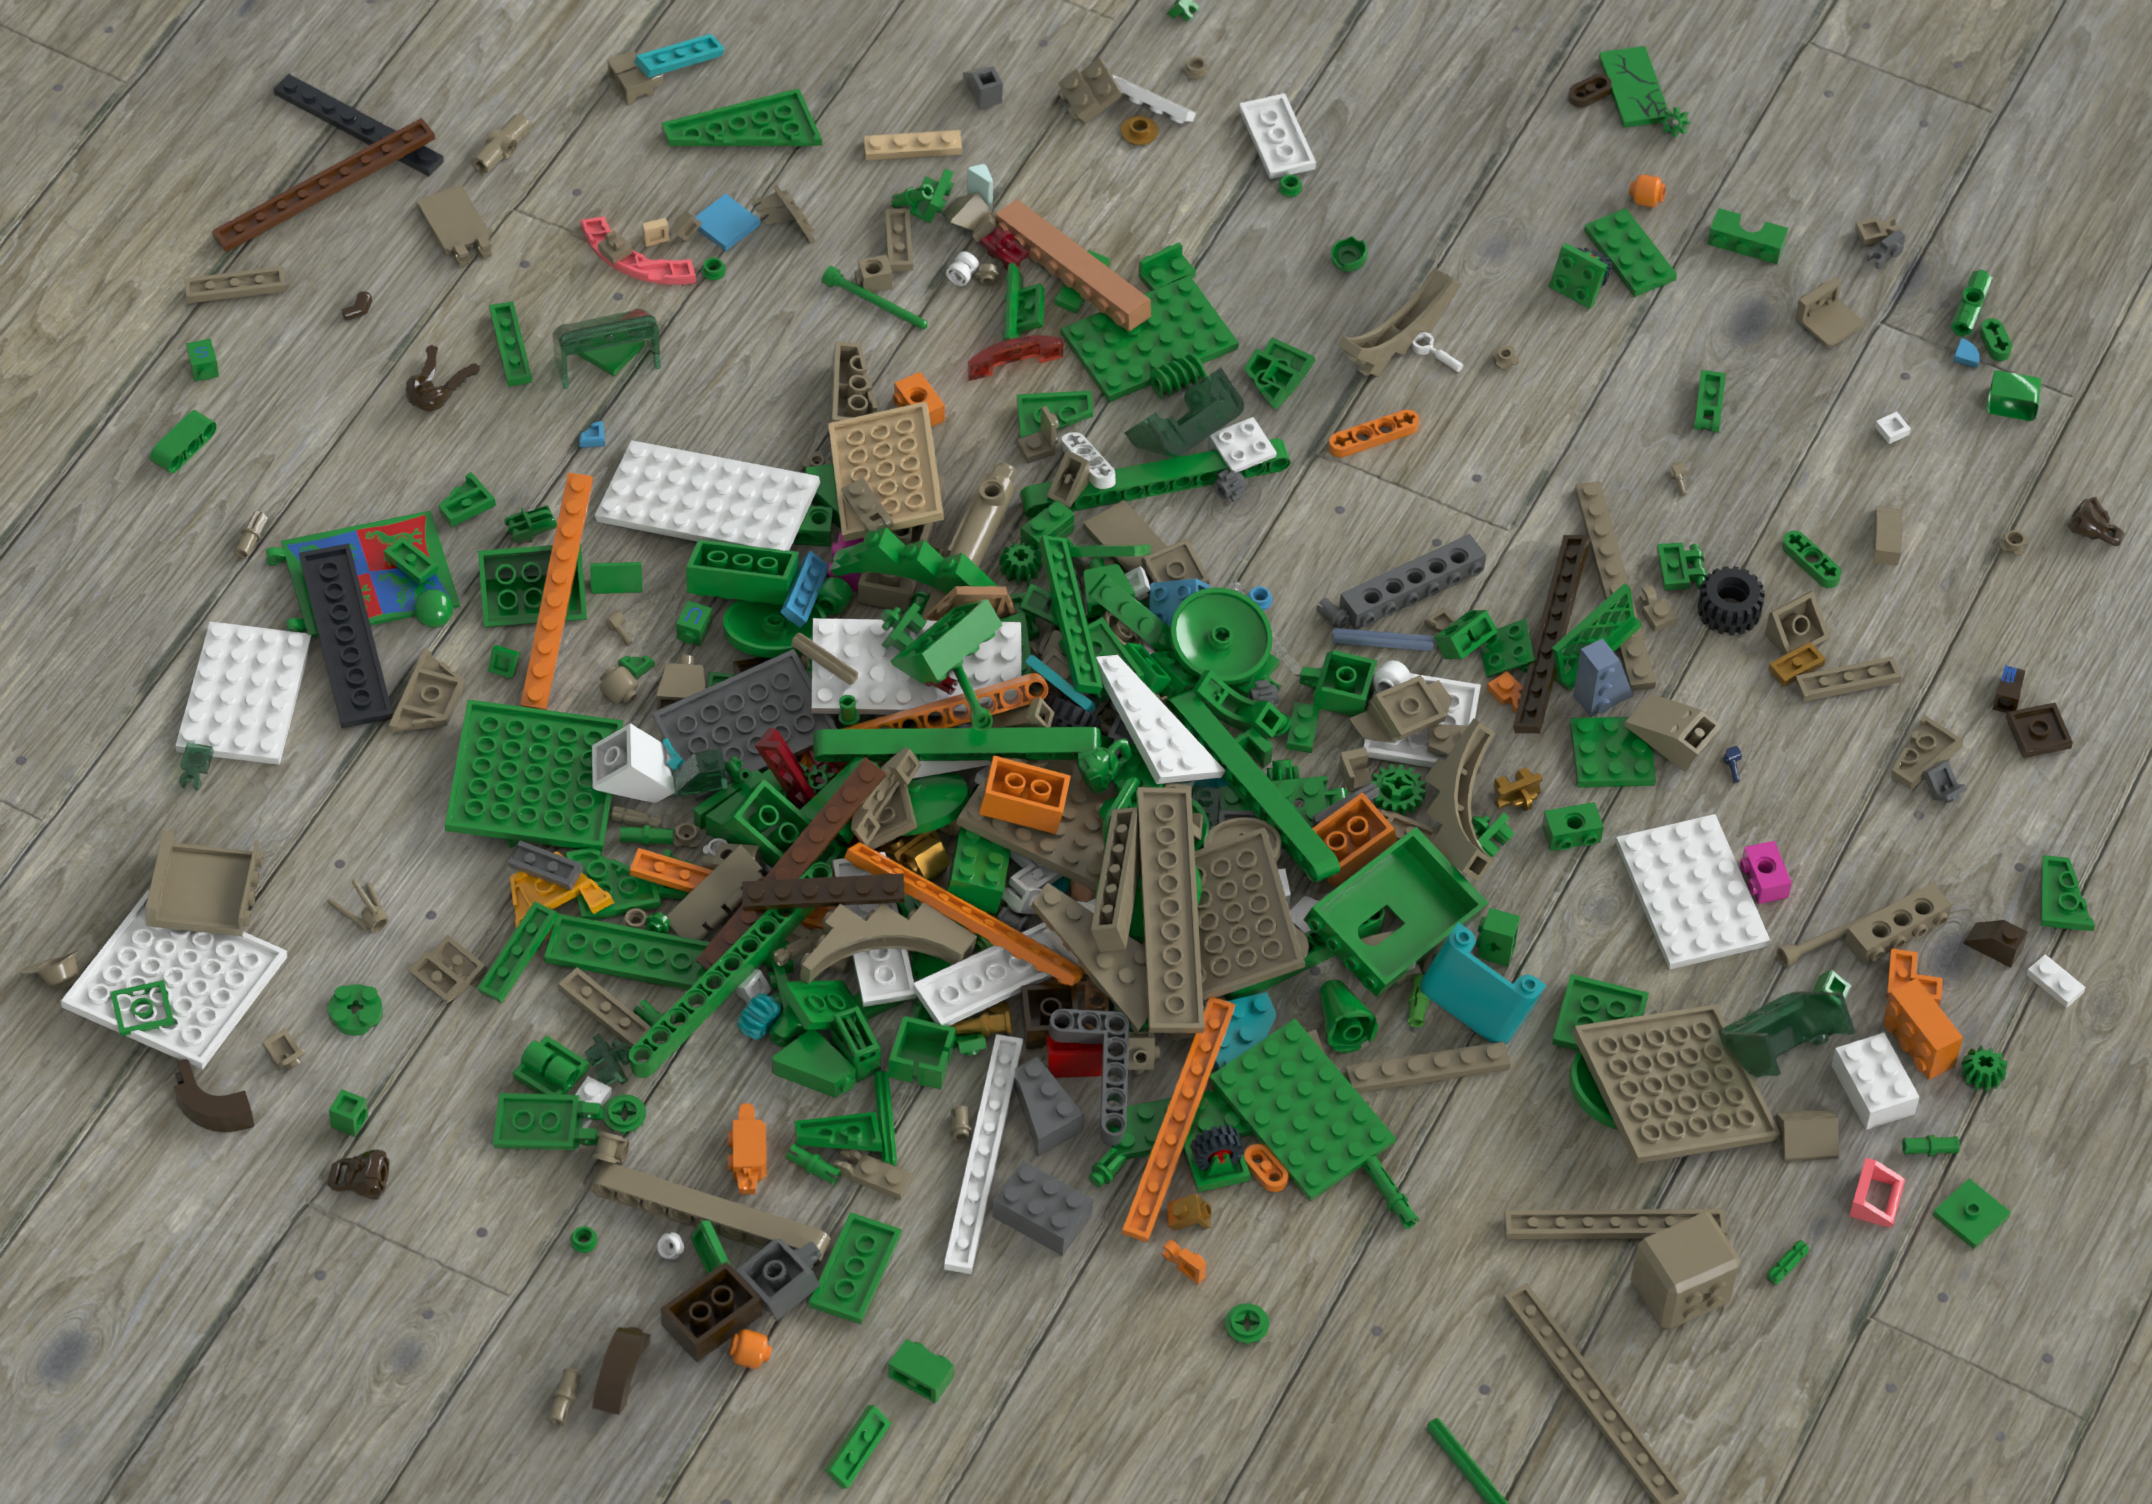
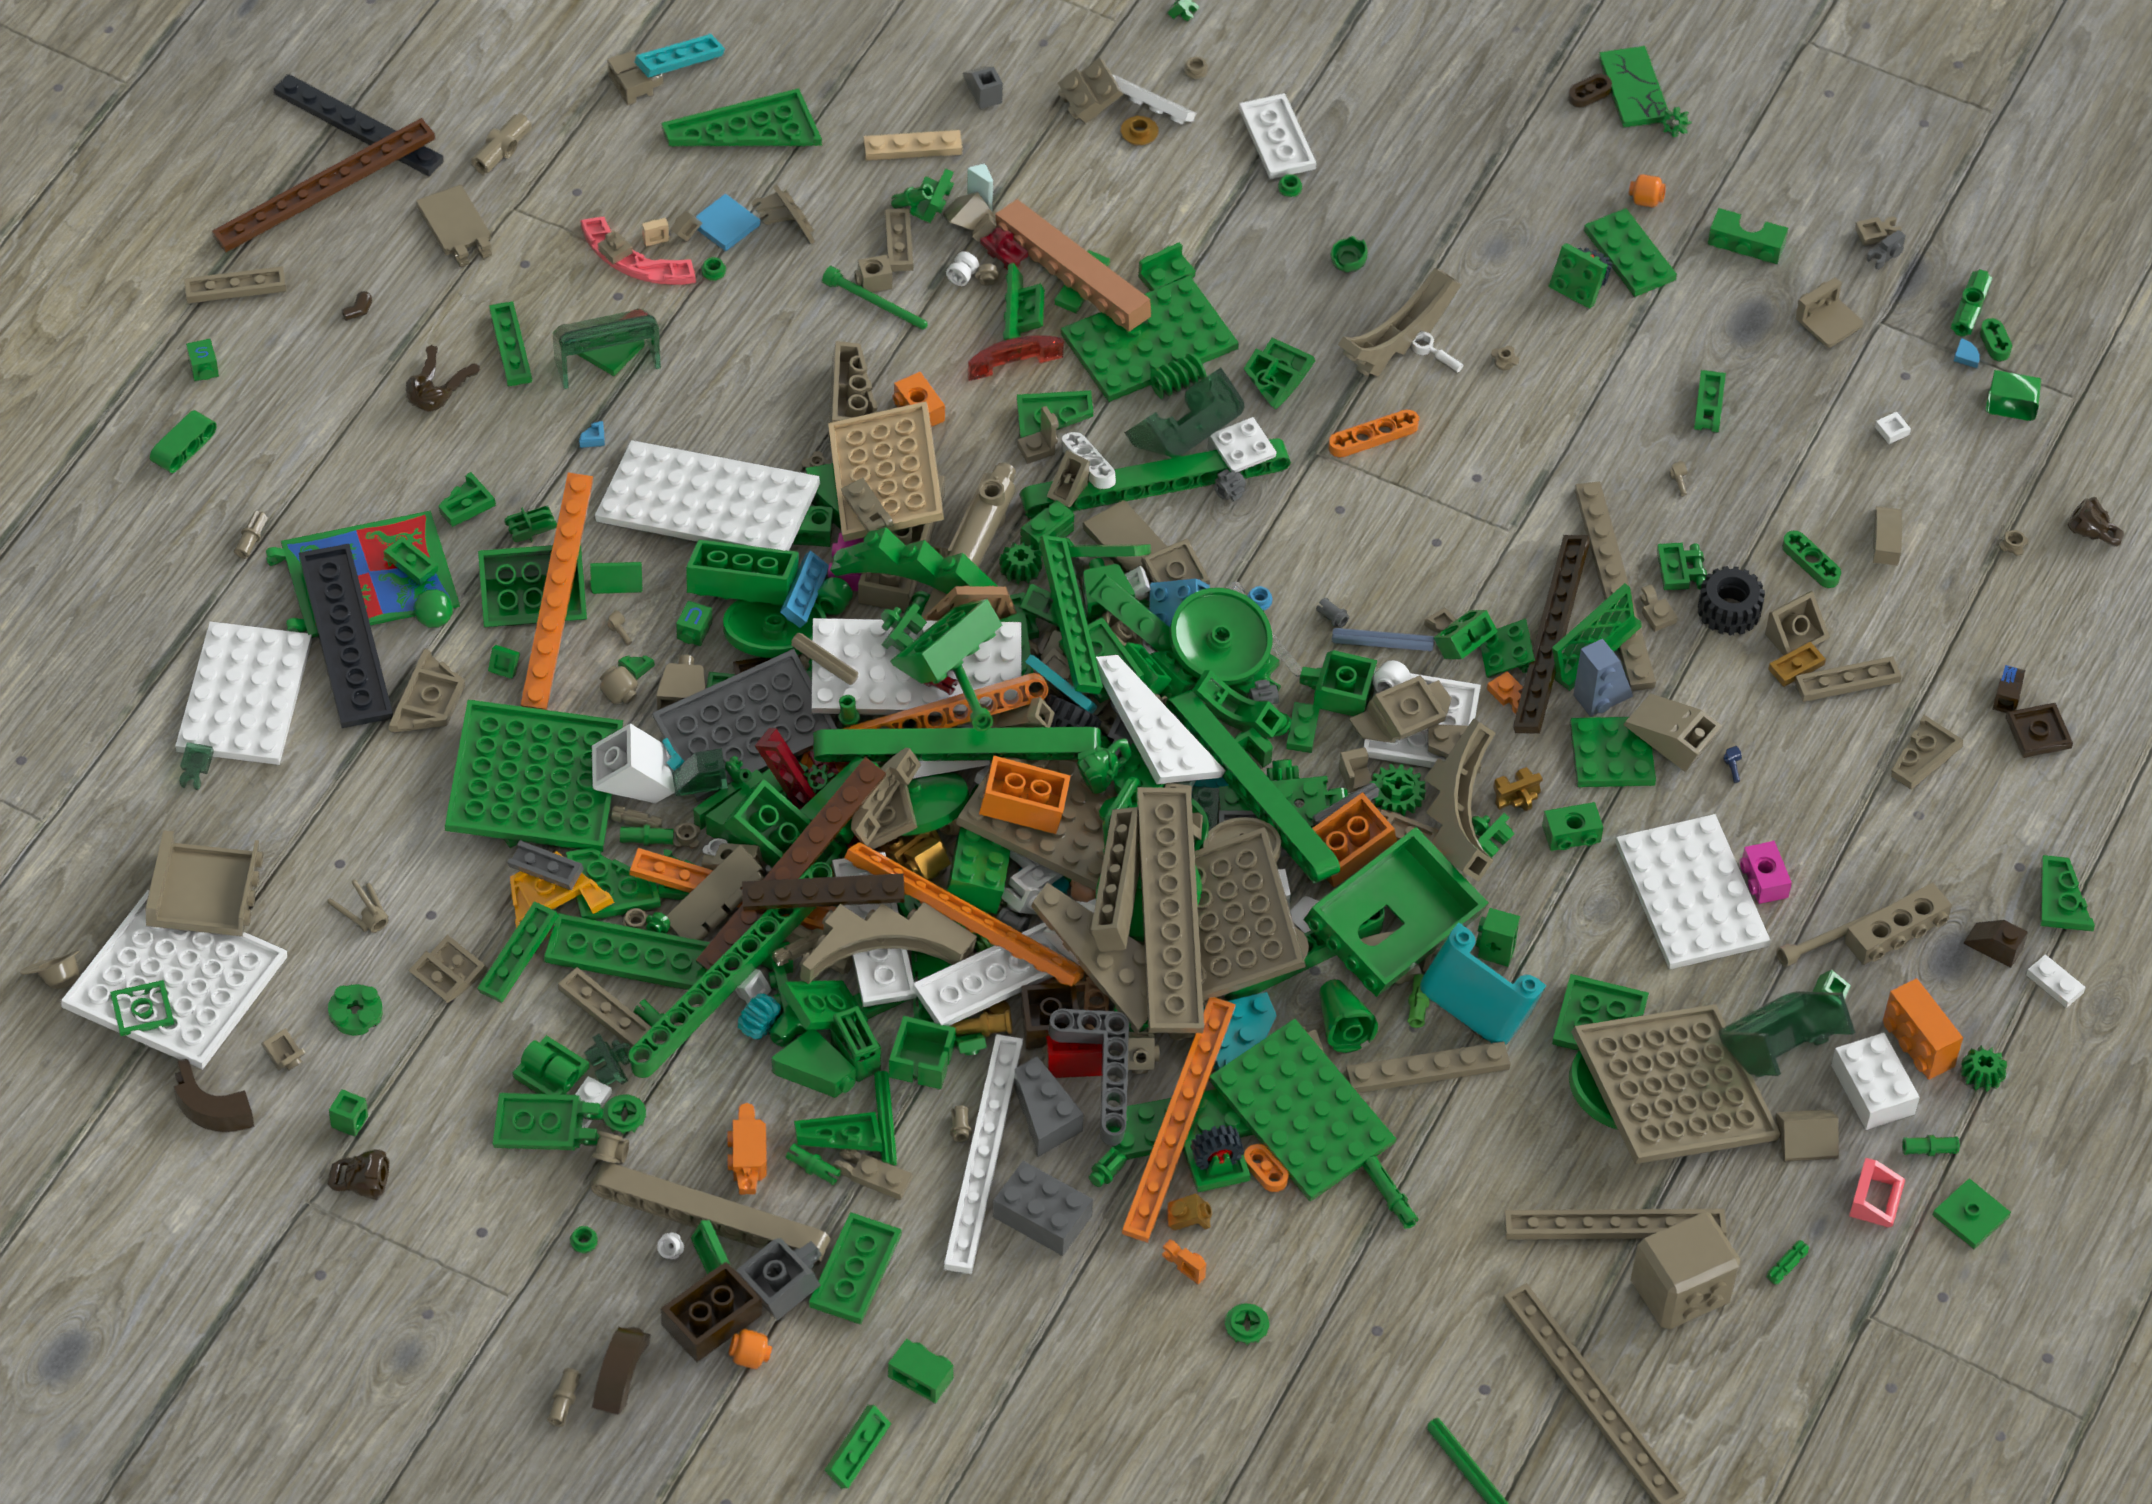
(1413, 581): dark grey brick -> none
(1903, 970): orange plate -> none
(1943, 782): dark grey bracket -> none

